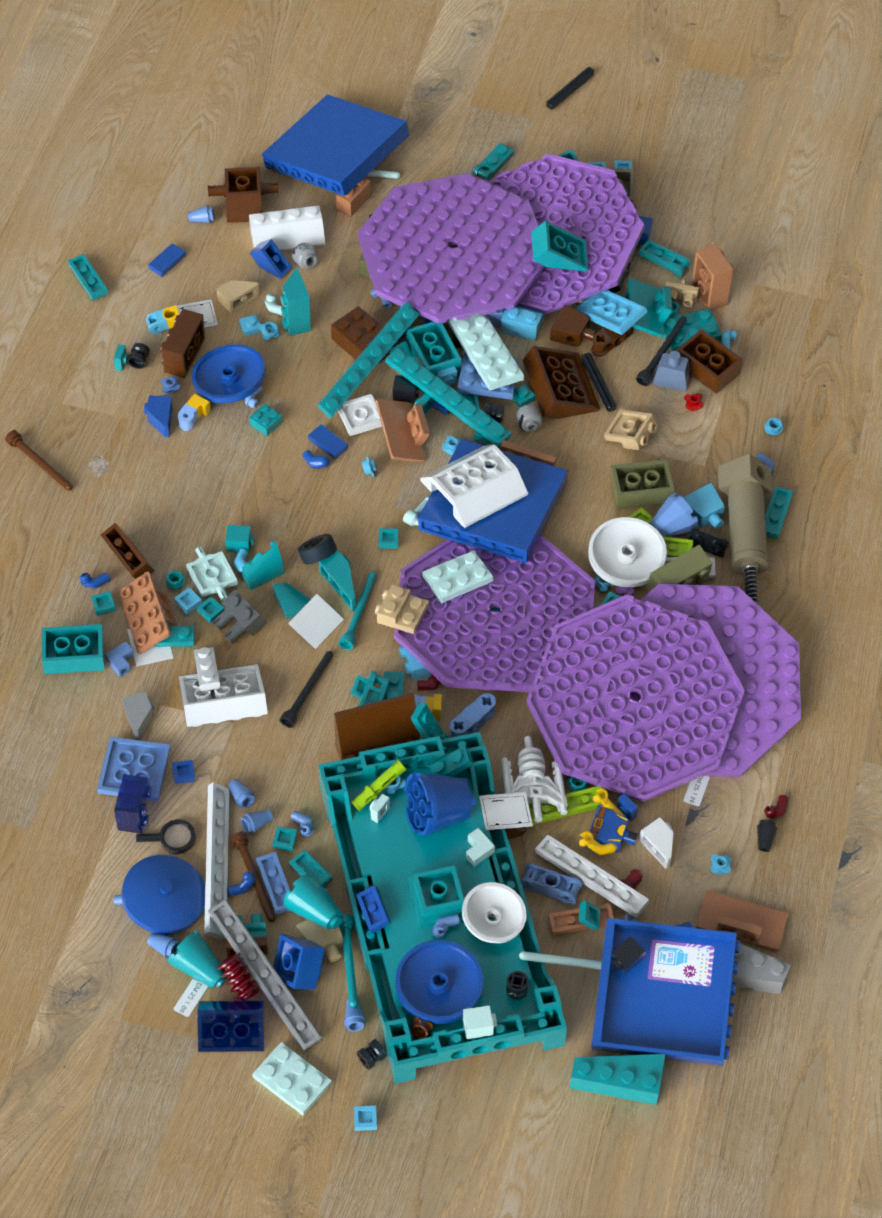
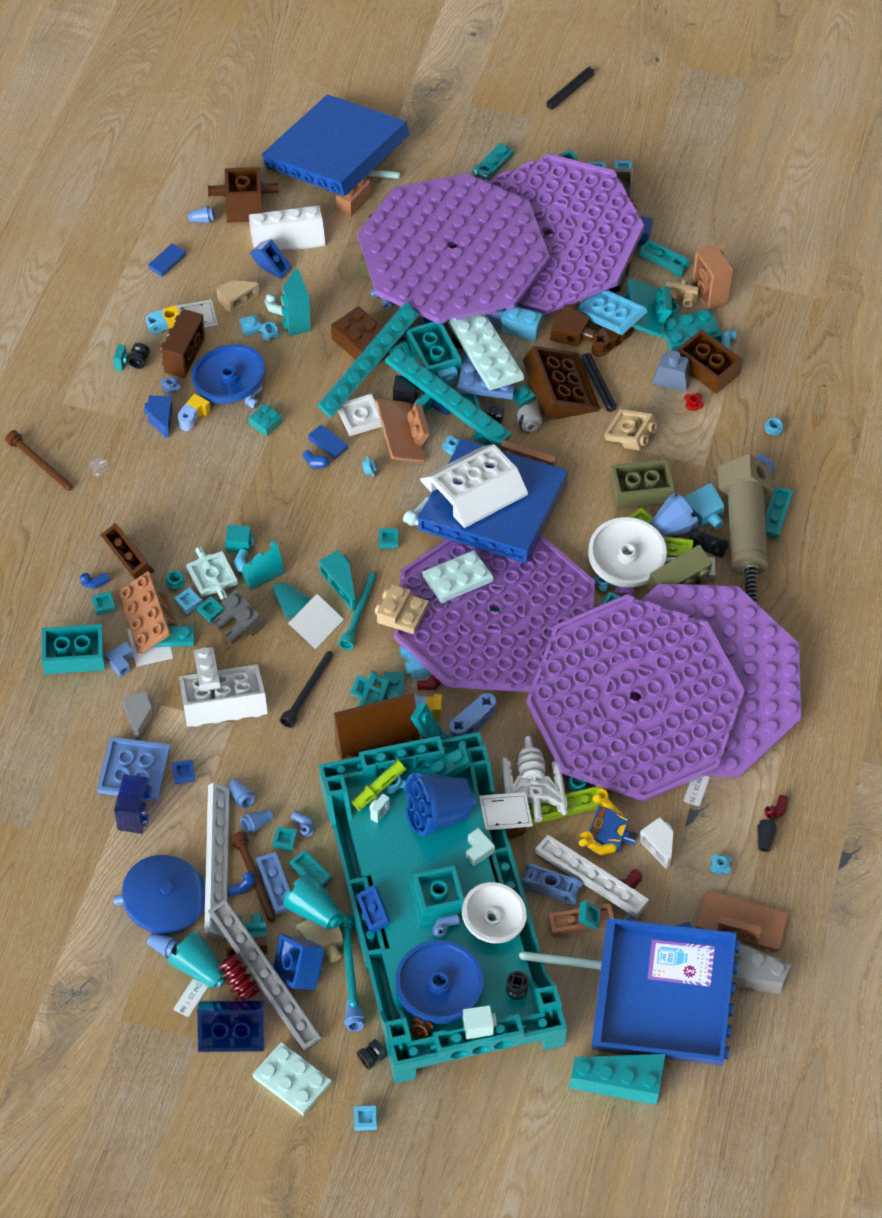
(88, 277): teal plate -> none
(175, 836): piece -> none
(305, 255): light grey head -> none
(317, 549): black wheel -> none
(558, 248): teal slope -> none
(627, 807): blue plate -> none
(627, 955): black brick -> none
(645, 377): black piece -> none

